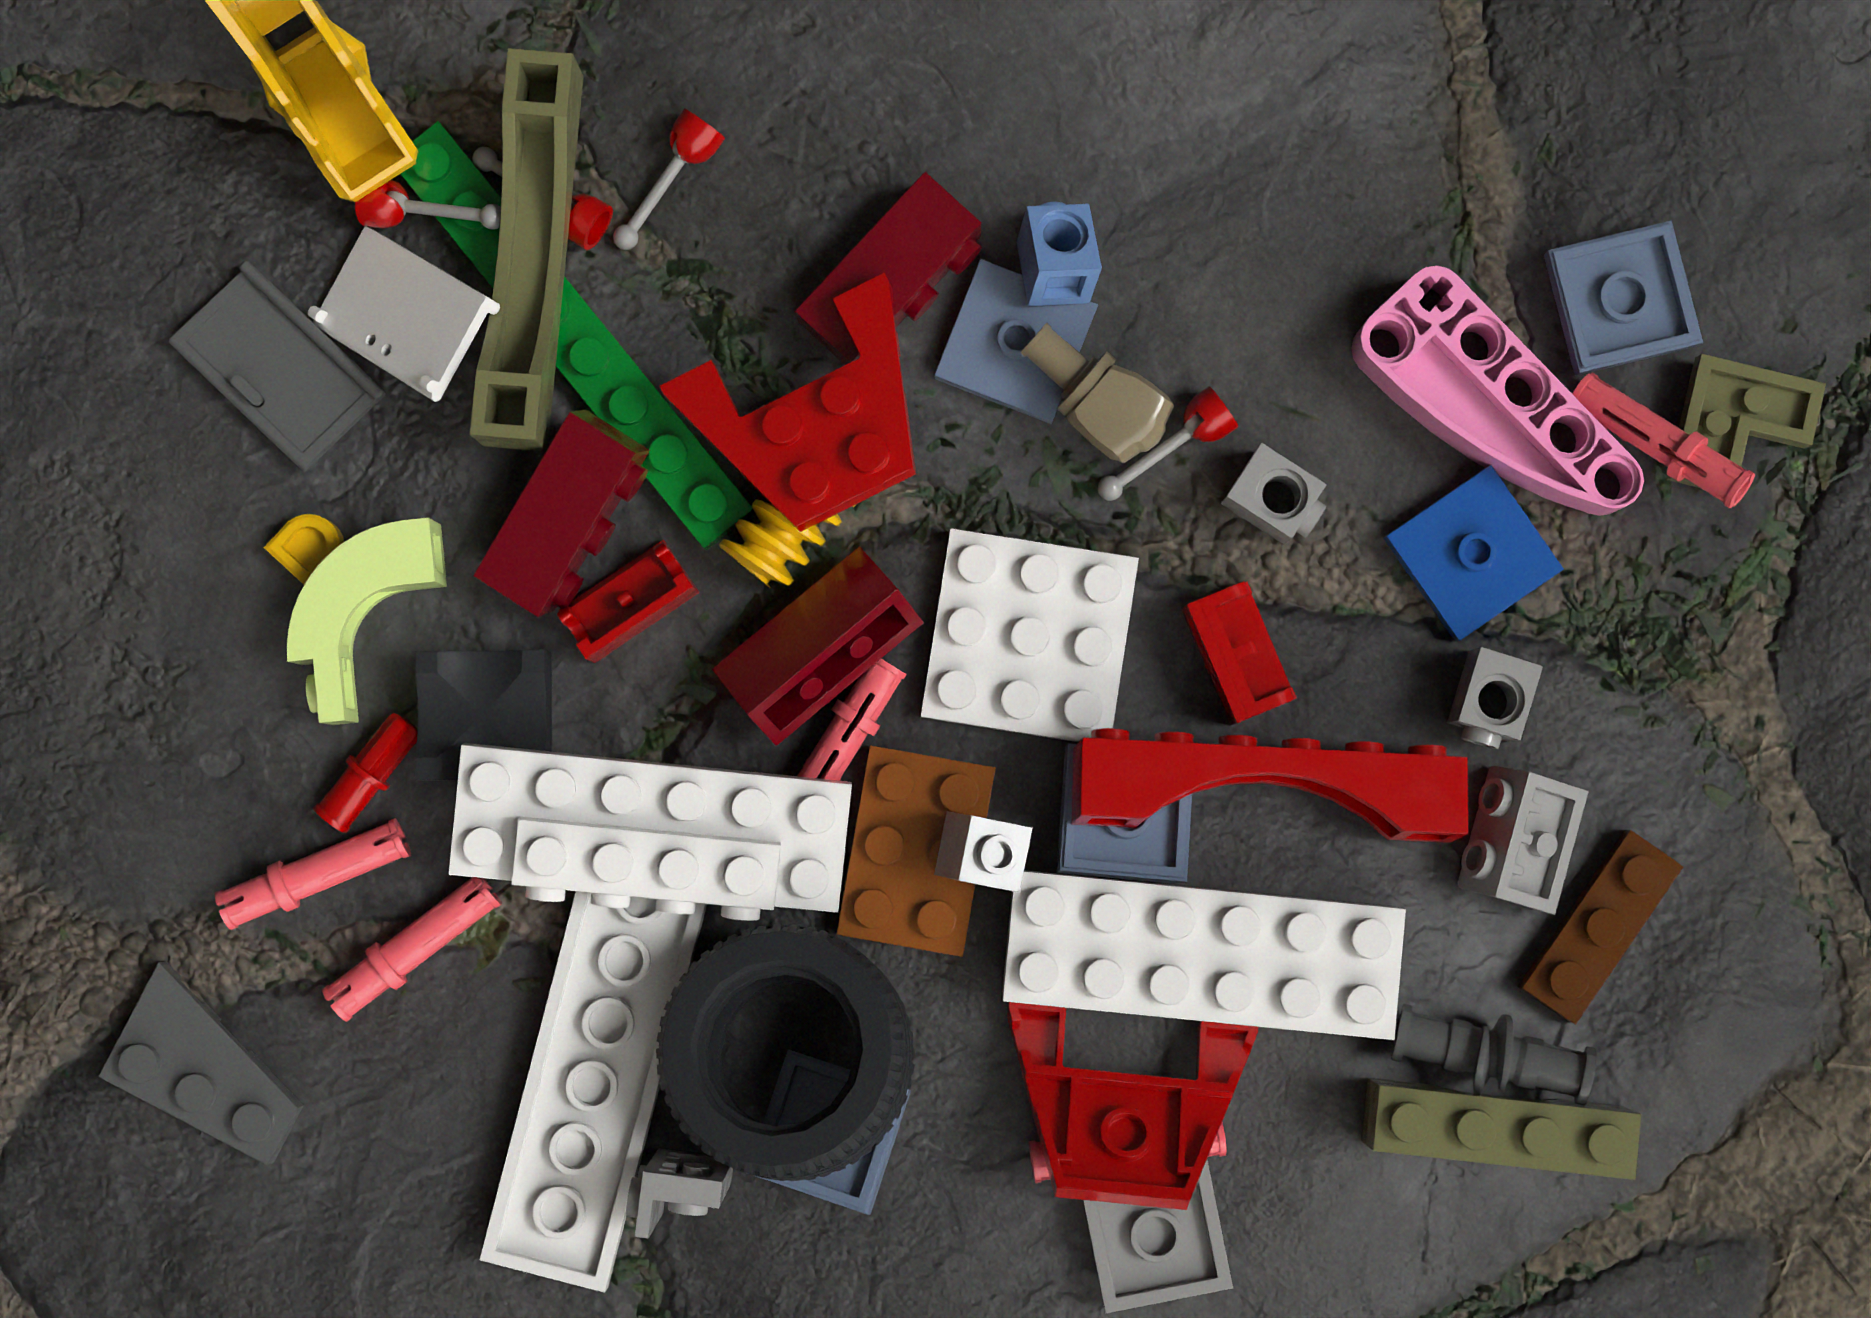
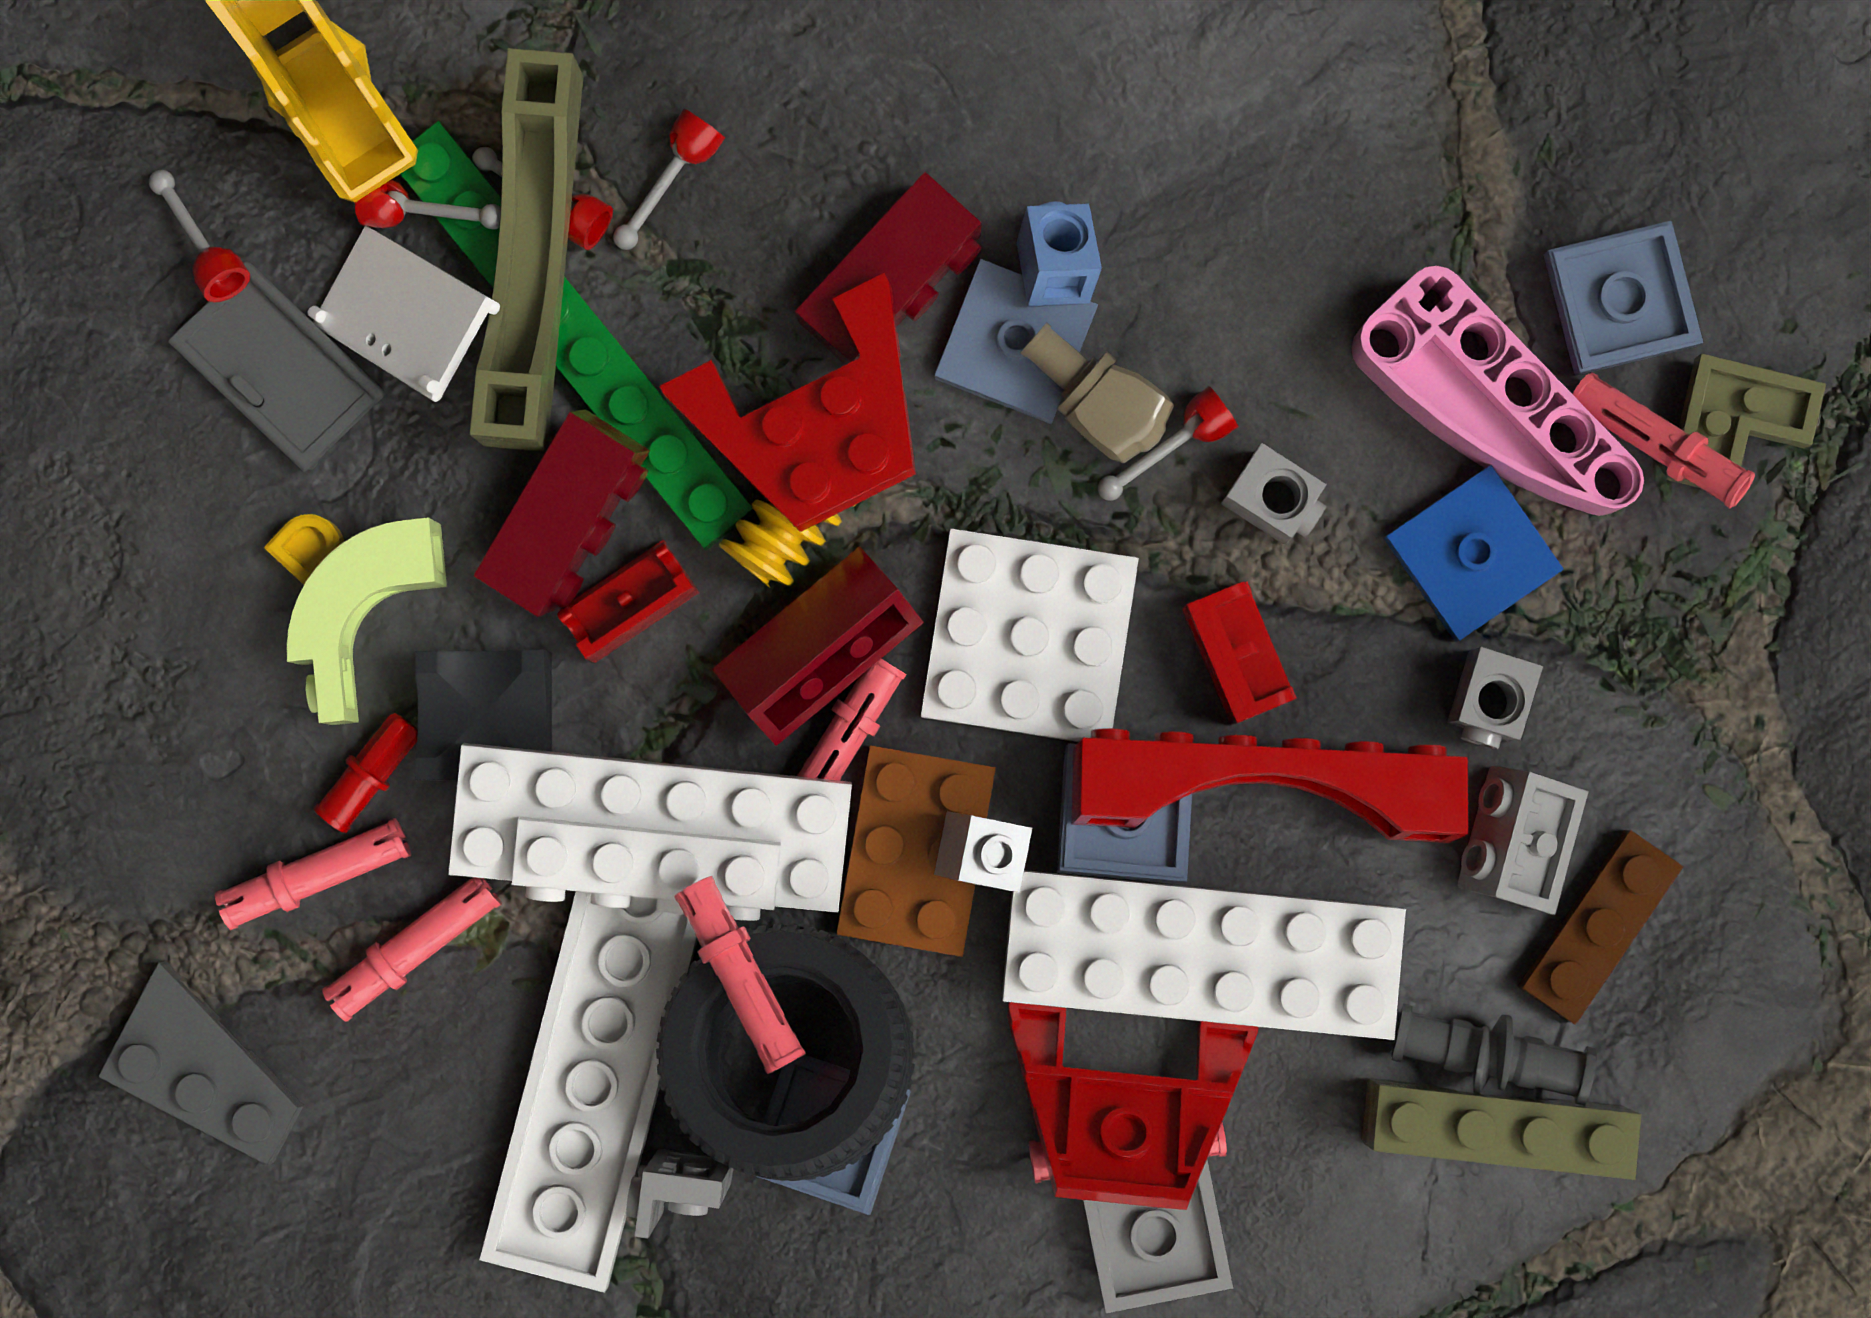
(216, 270): none -> red hinge
(734, 964): none -> coral pin

